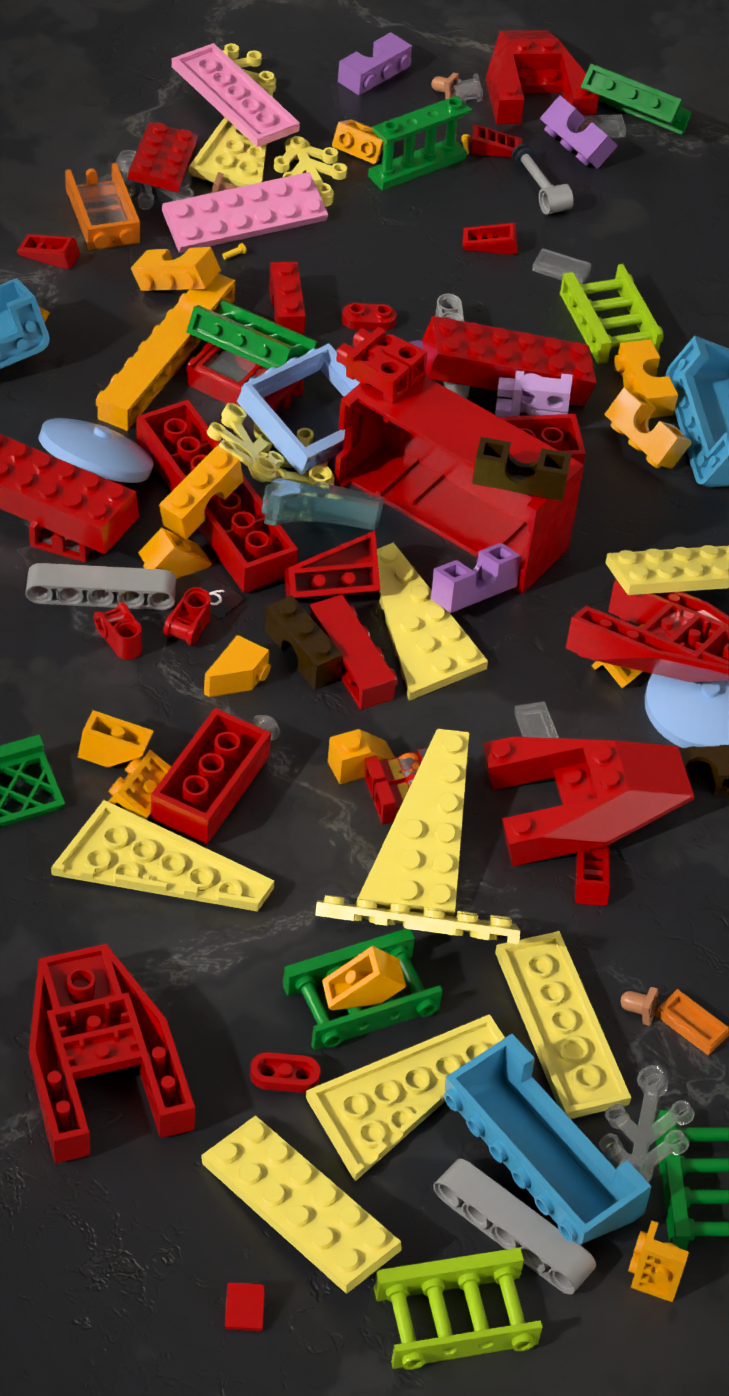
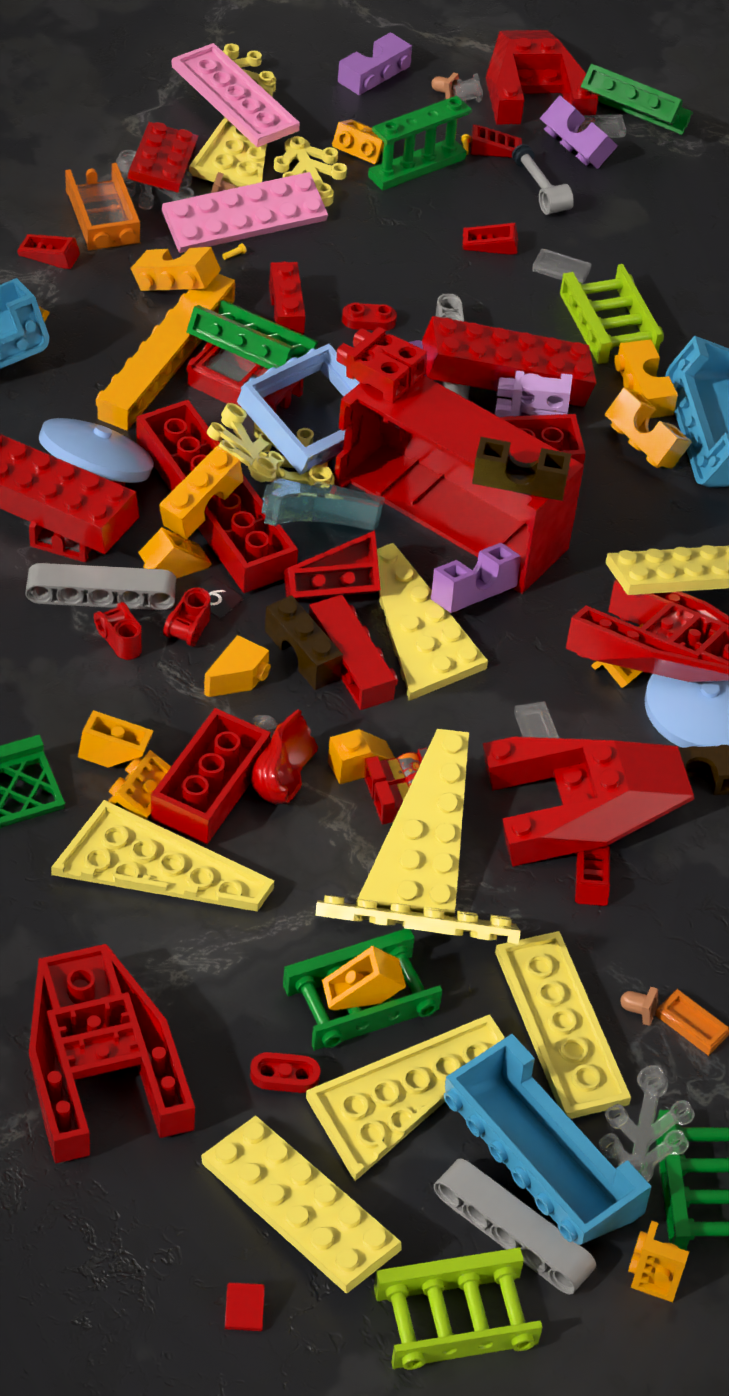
(279, 767): none -> red hair

